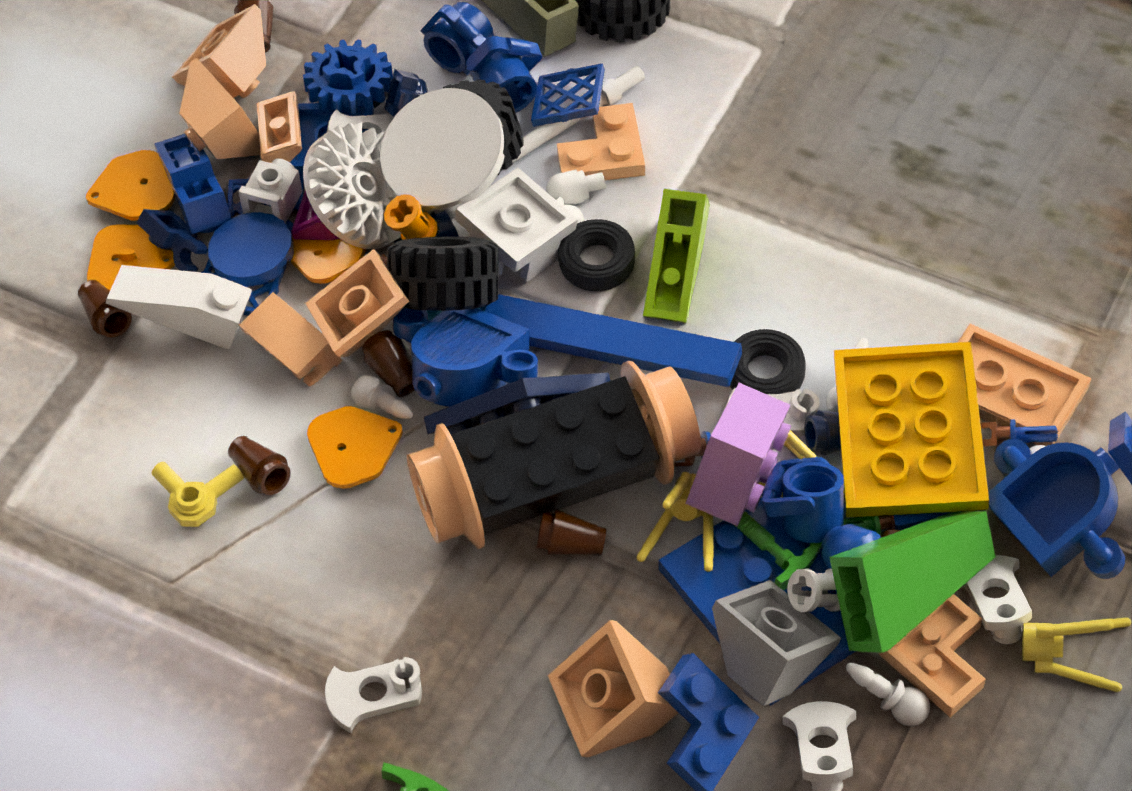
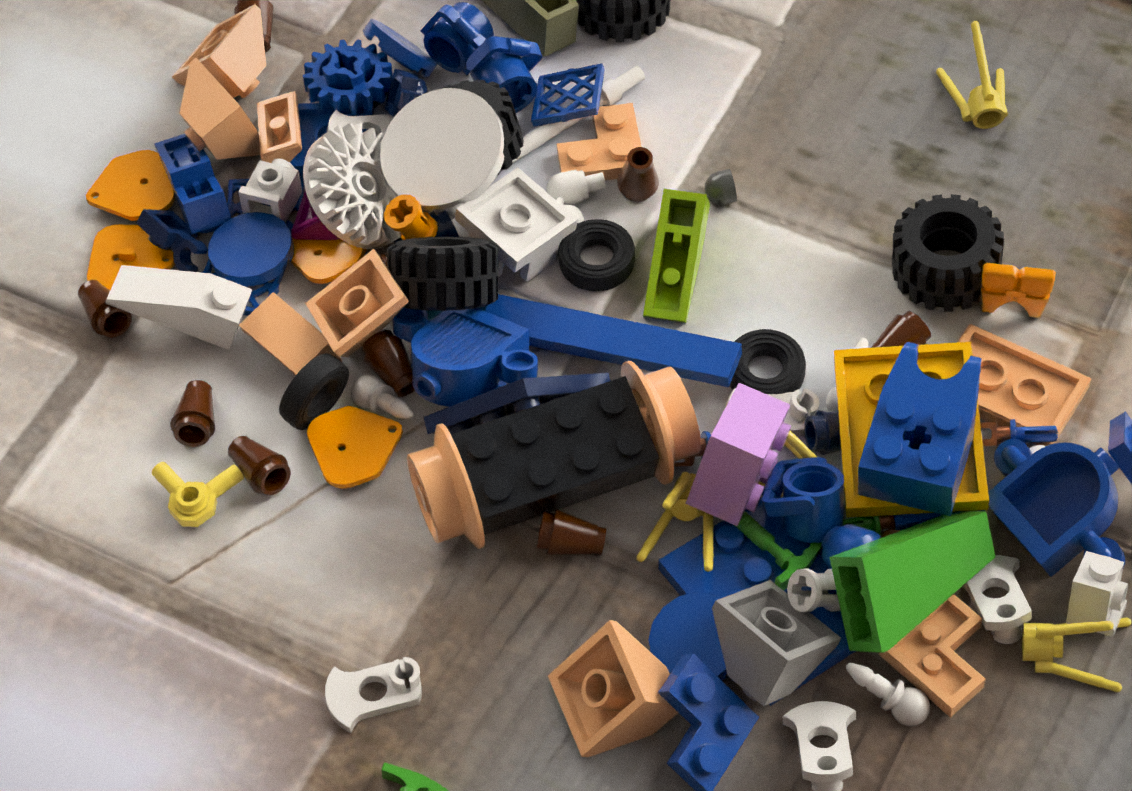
(194, 416): none -> reddish brown cone
(313, 391): none -> black tyre
(400, 48): none -> blue tile
(638, 176): none -> reddish brown cone
(687, 628): none -> blue tile
(721, 187): none -> dark grey hinge
(904, 329): none -> reddish brown cone
(920, 435): none -> blue brick
(945, 226): none -> black tyre
(985, 105): none -> light yellow plant
(1025, 286): none -> light orange piece
(1098, 592): none -> white brick

